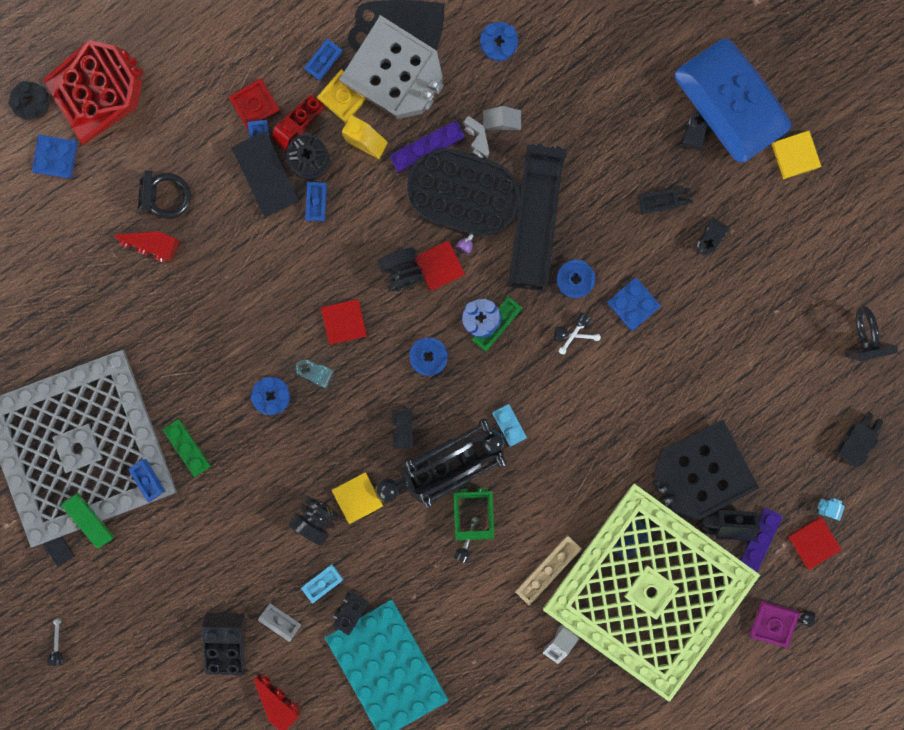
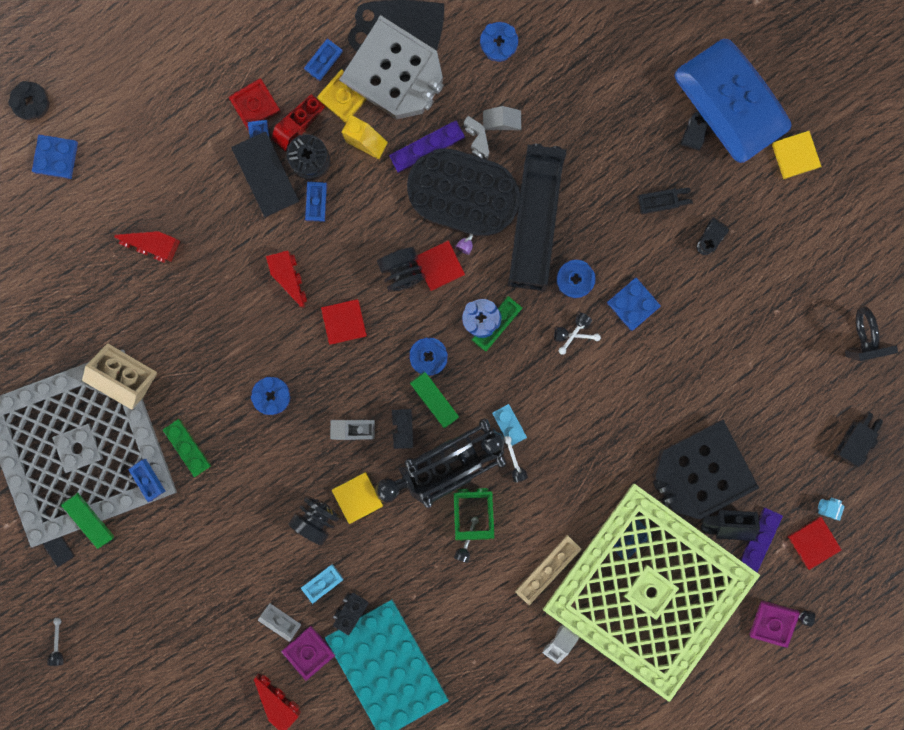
(118, 376): none -> tan slope
(120, 78): red hinge -> none
(148, 193): black tile -> none
(224, 643): black slope -> none
(283, 271): none -> red slope
(308, 653): none -> magenta plate
(318, 373): clear light blue piece -> none
(352, 429): none -> light grey slope
(434, 399): none -> green tile
(519, 473): none -> hinge

